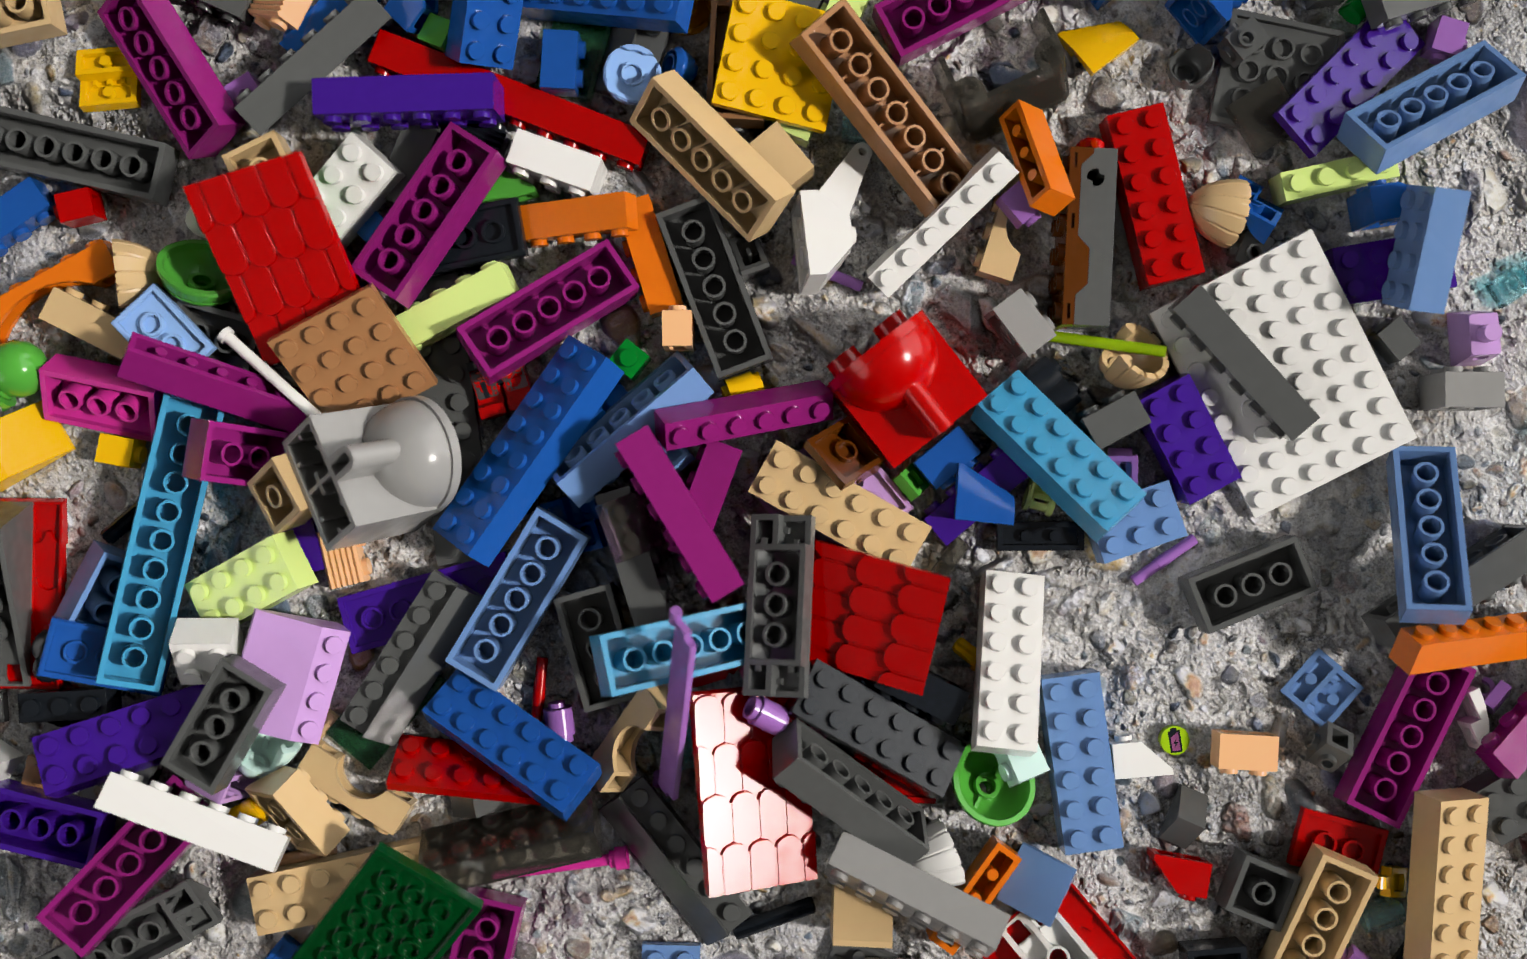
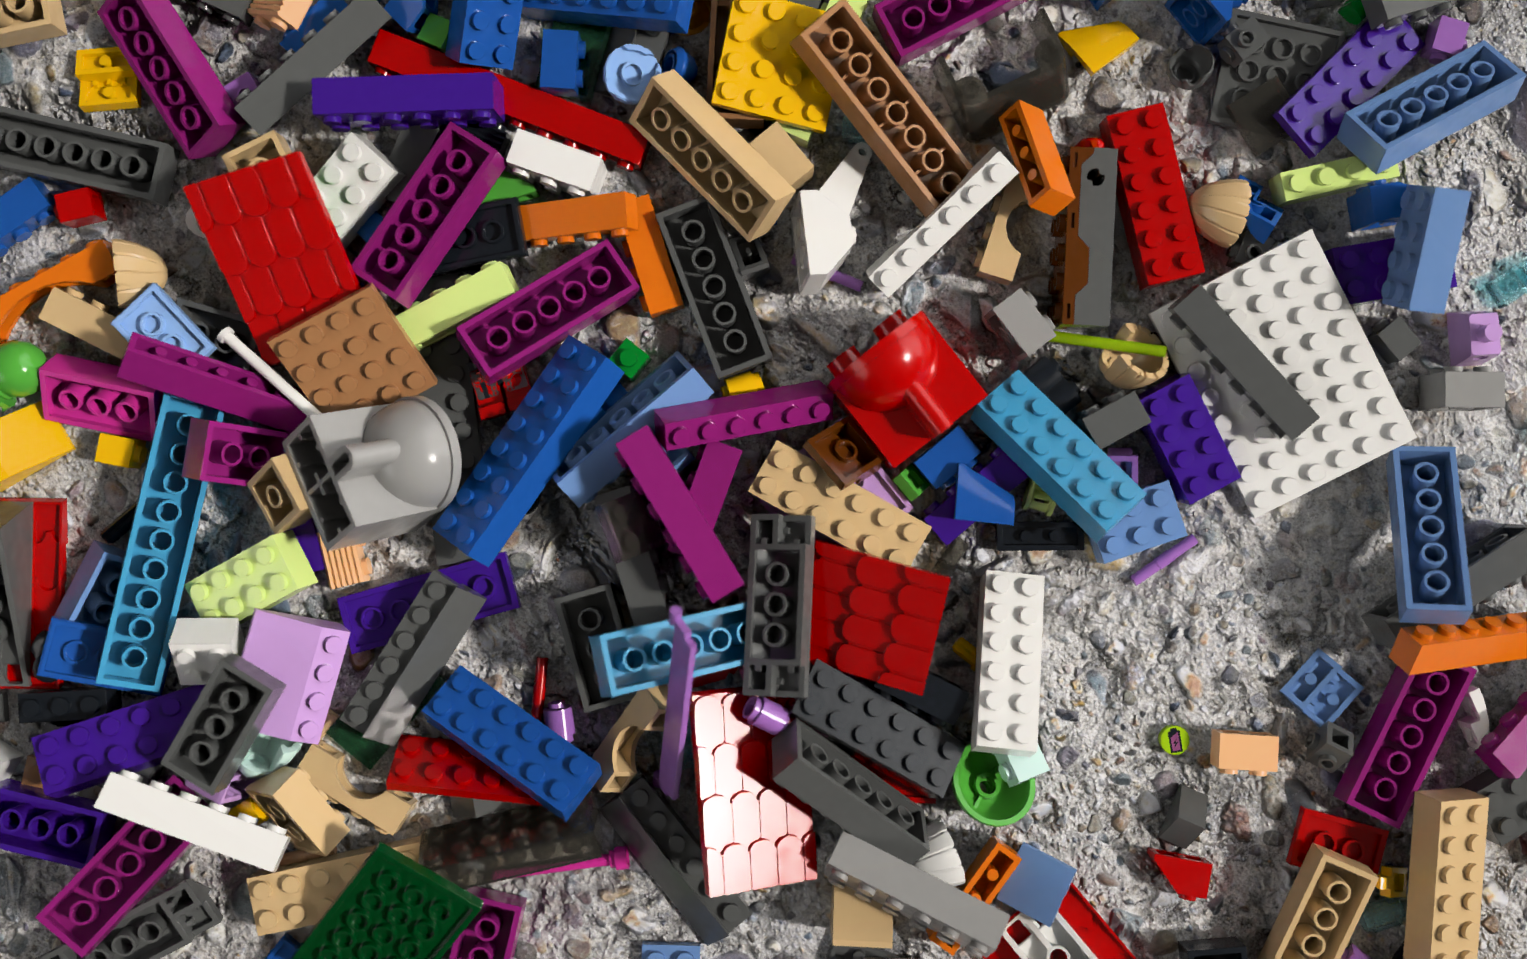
(192, 273): bright green hat -> none
(518, 599): medium blue brick -> none
(583, 518): blue slope -> none
(678, 329): light nougat brick -> none
(775, 917): black axle -> none
(1016, 207): medium lavender brick -> none
(1079, 762): medium blue brick -> none
(1135, 759): white slope -> none
(1248, 583): dark grey brick -> none
(1257, 889): dark grey brick -> none
(1496, 694): medium lavender tile -> none

